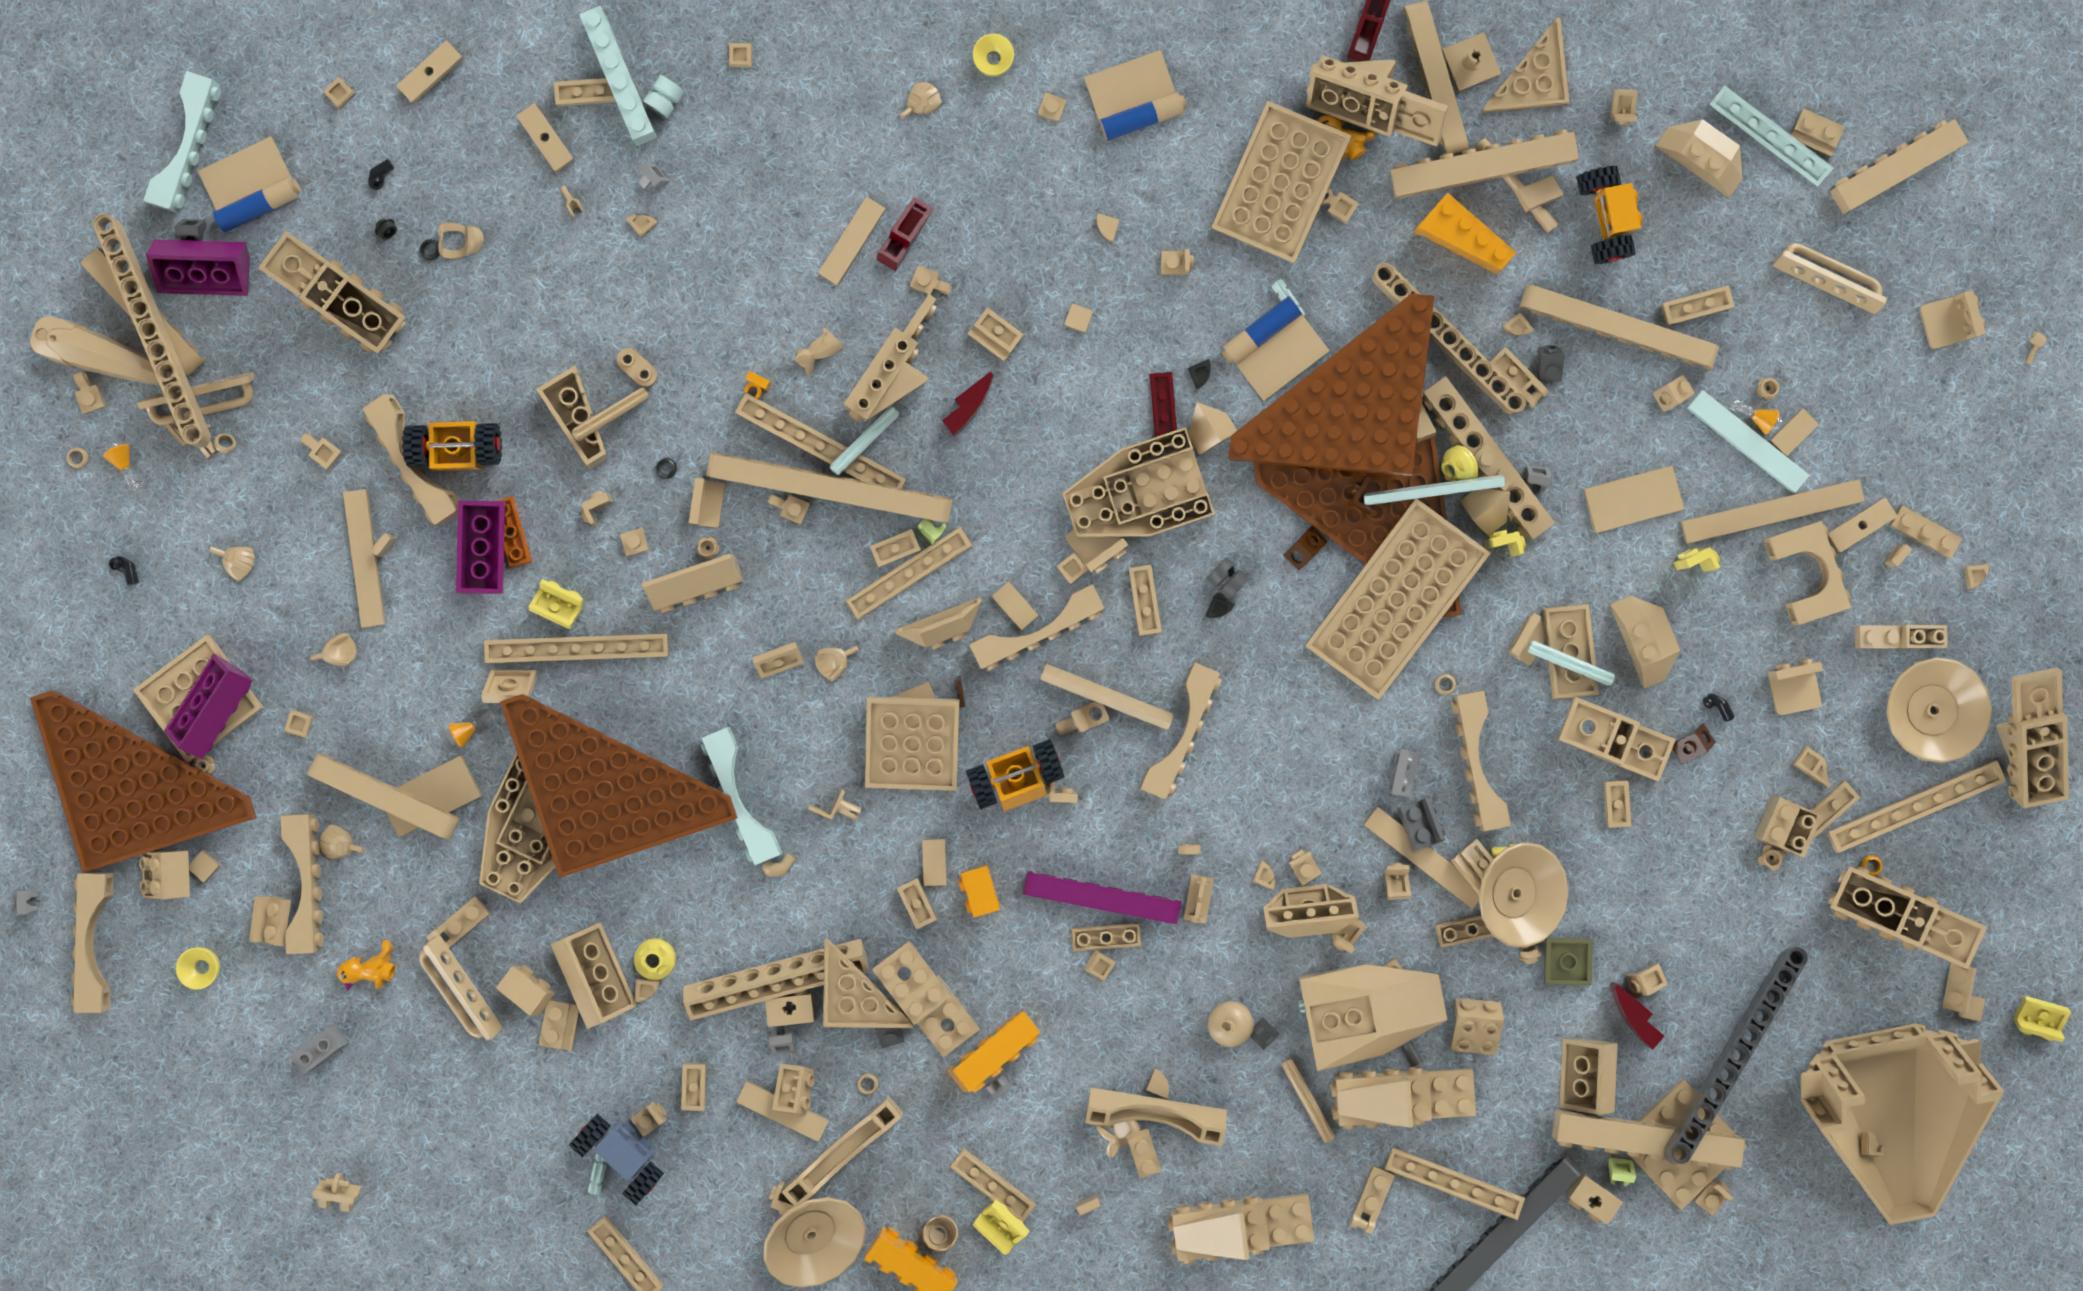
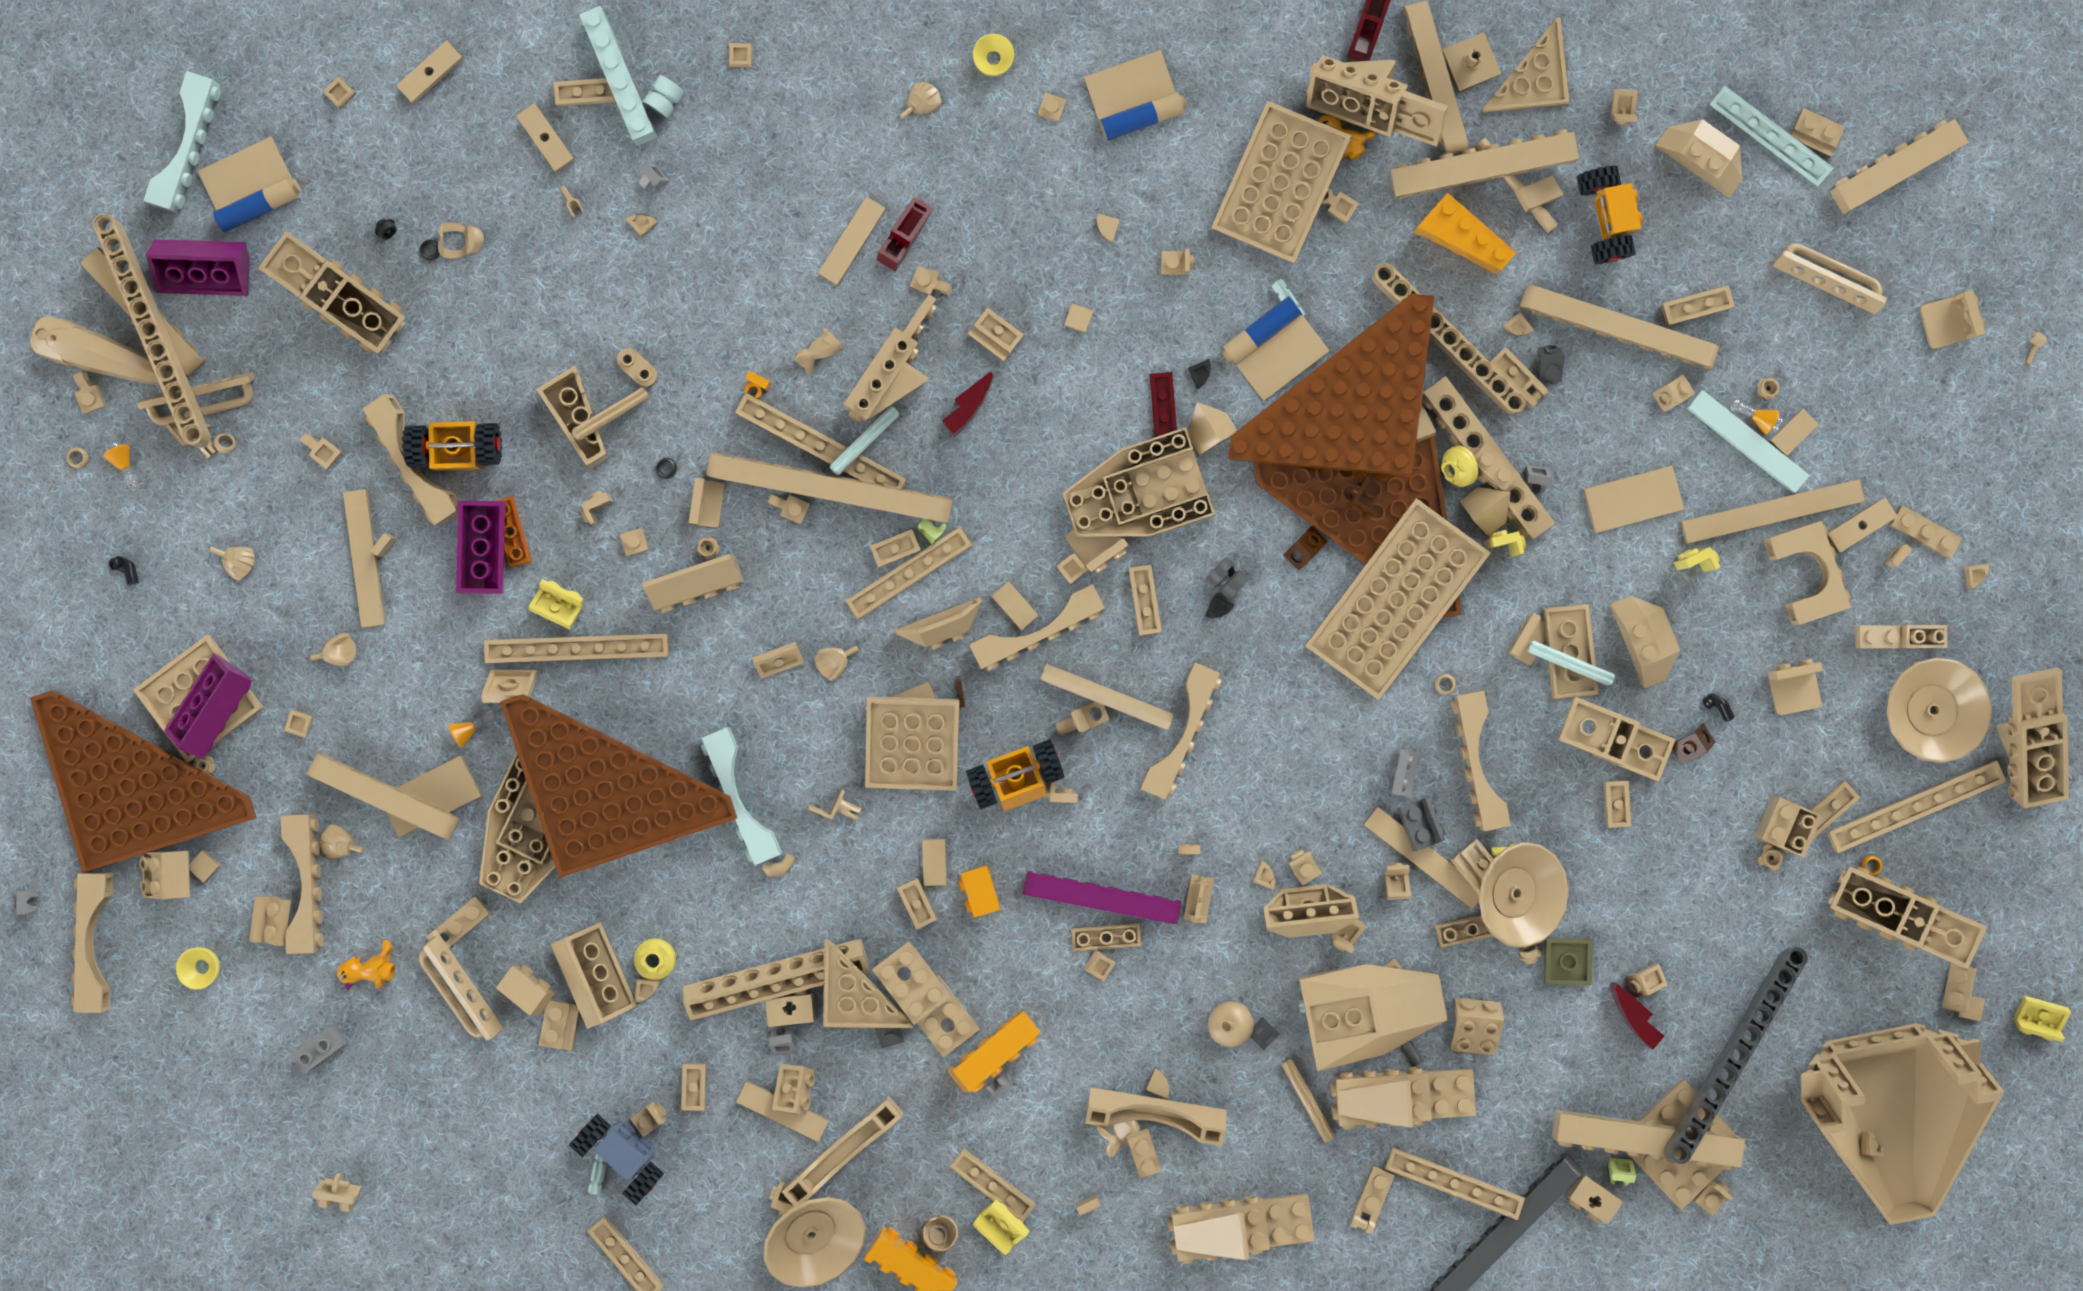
(191, 227): dark grey tile -> none
(377, 174): black arm -> none
(867, 1075): tan piece -> none
(1434, 489): light aqua tile -> none
(1588, 1076): tan slope -> none
(1812, 765): tan tile -> none

